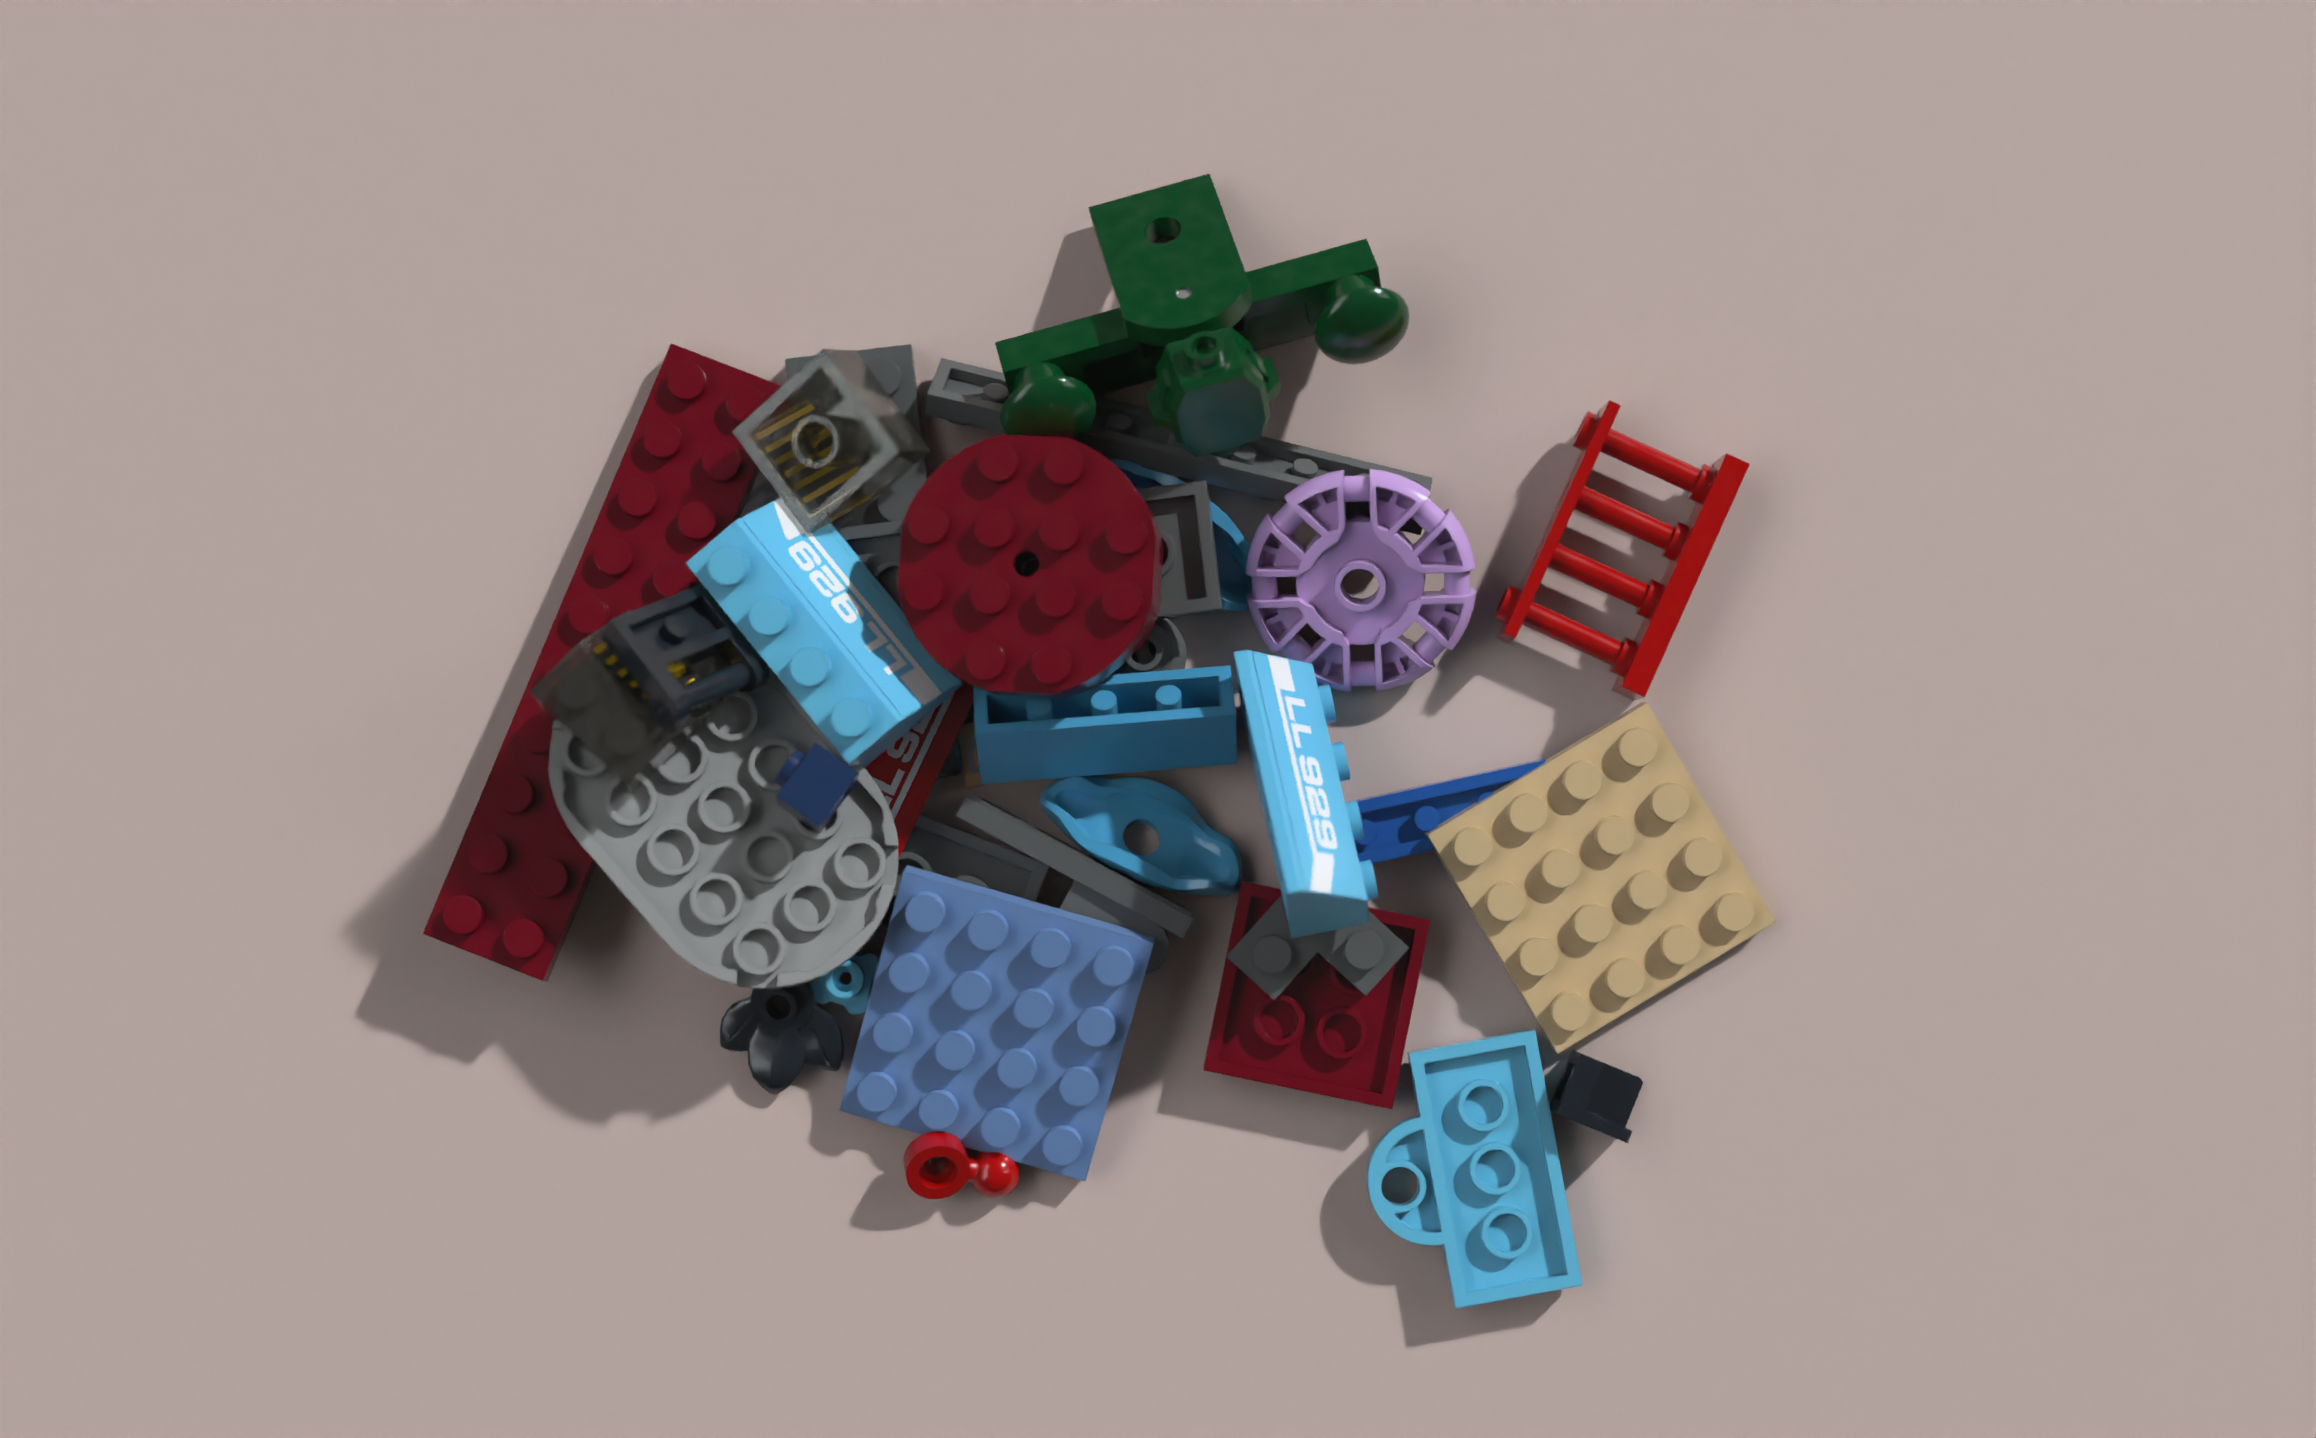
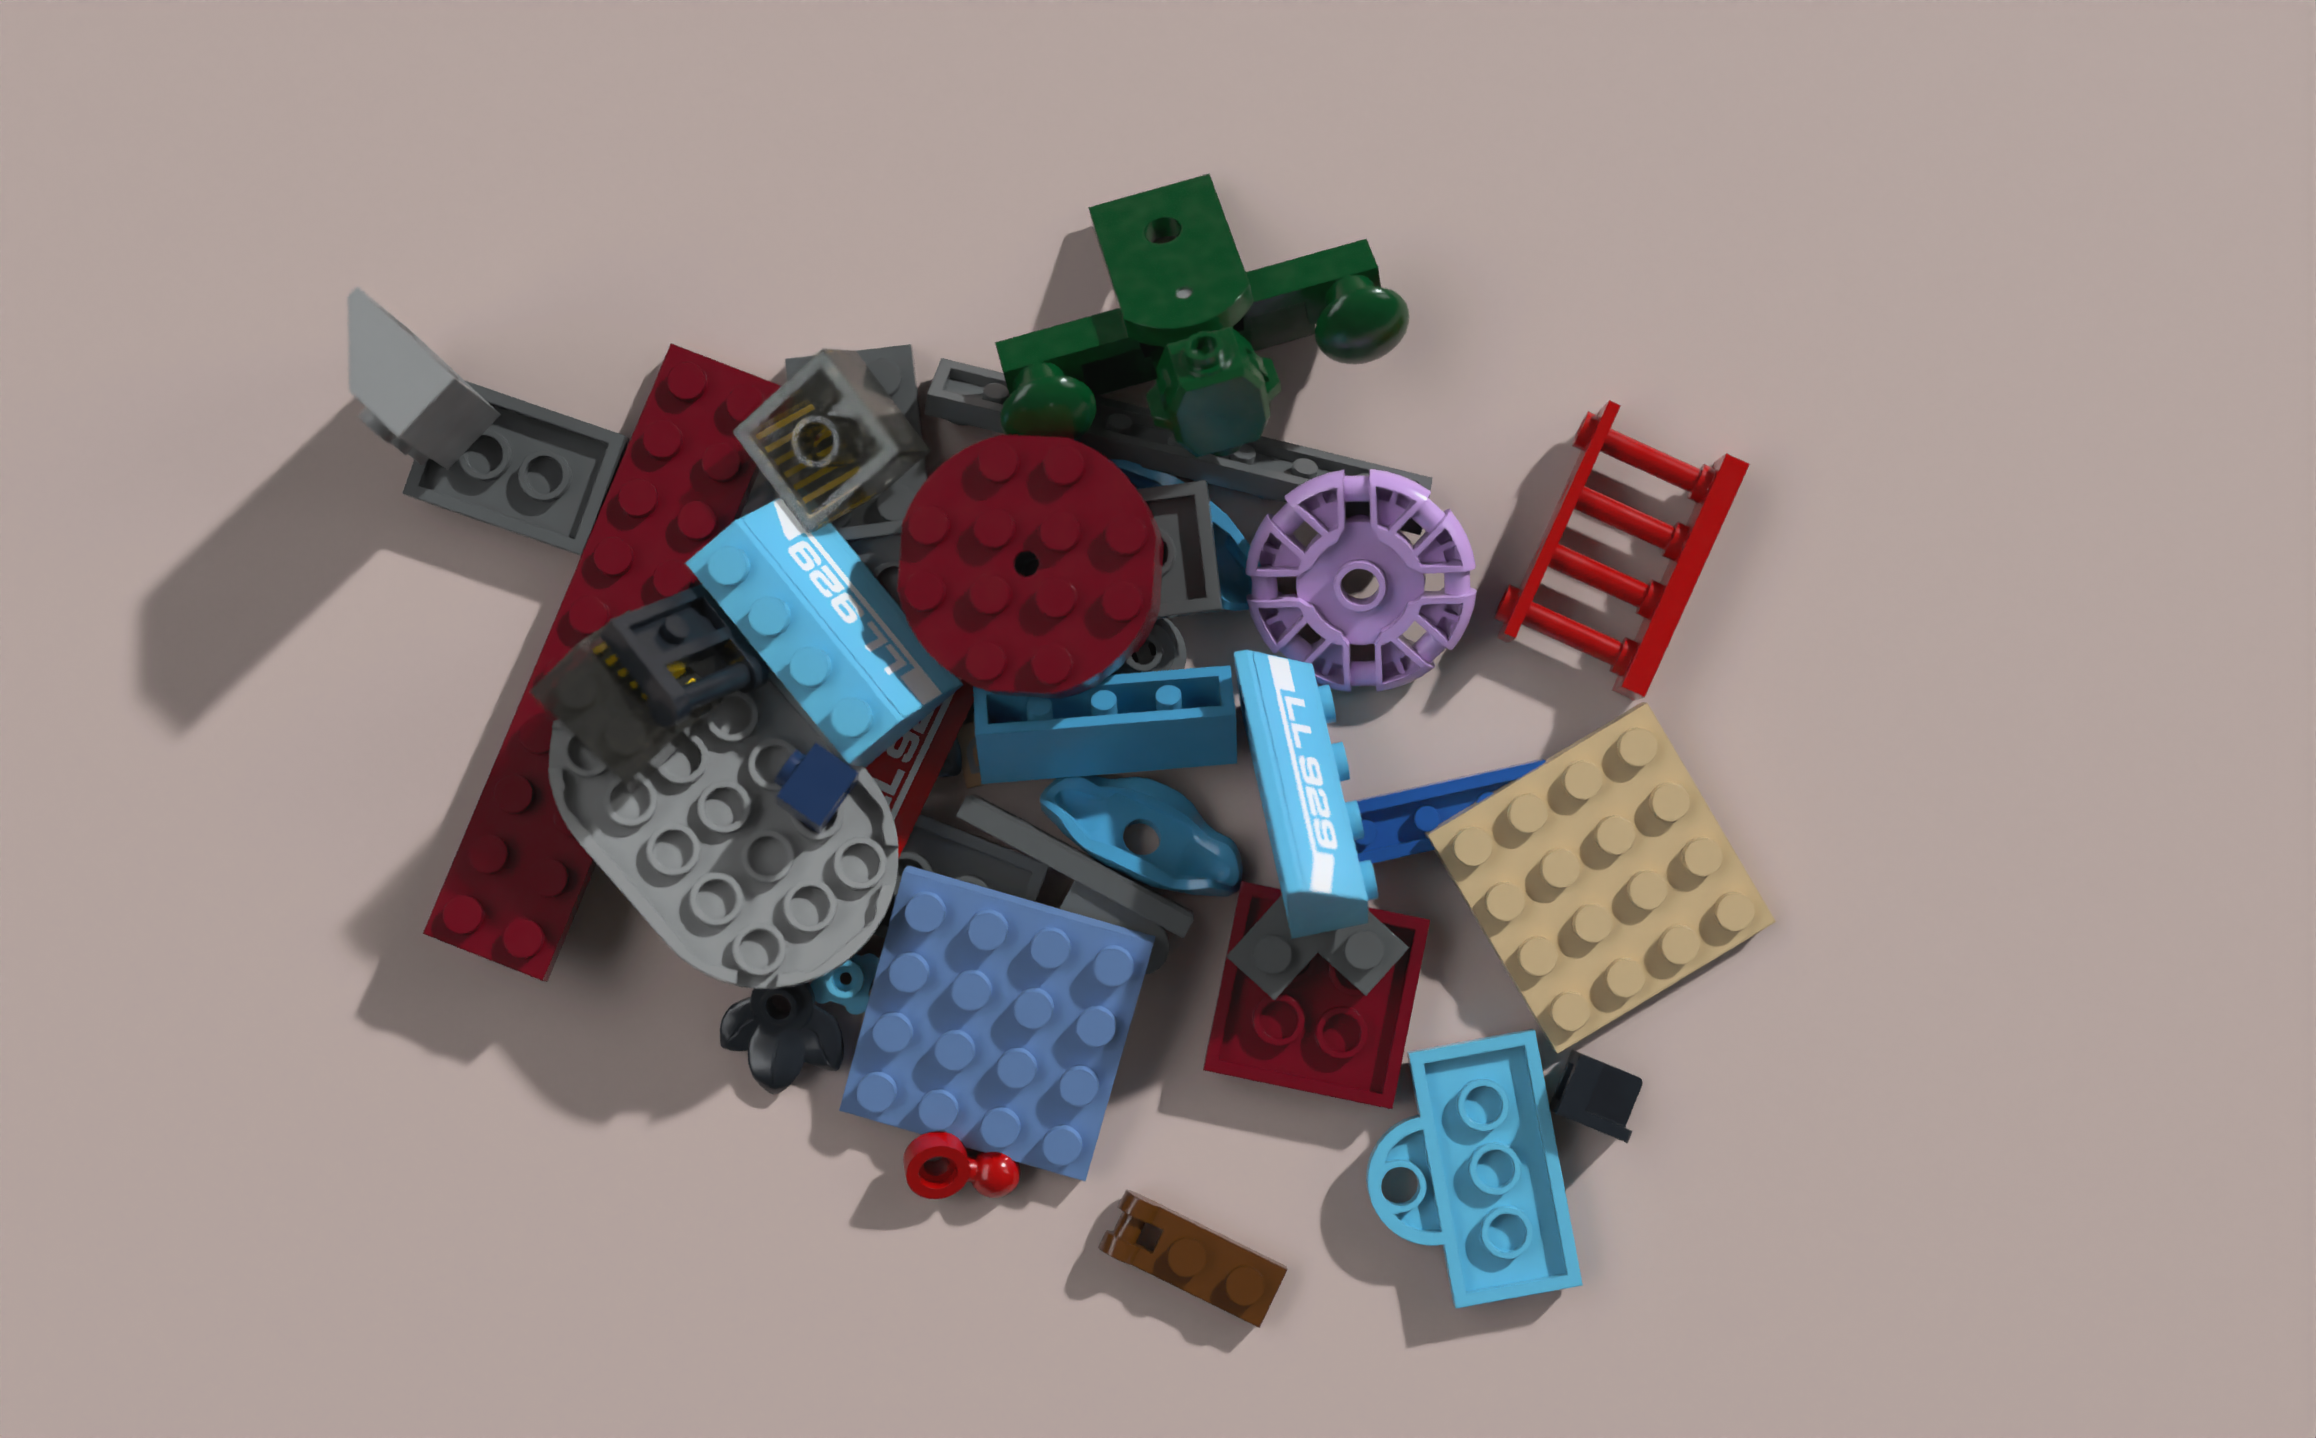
(409, 389): none -> light grey slope
(527, 474): none -> dark grey plate
(1195, 1259): none -> reddish brown plate

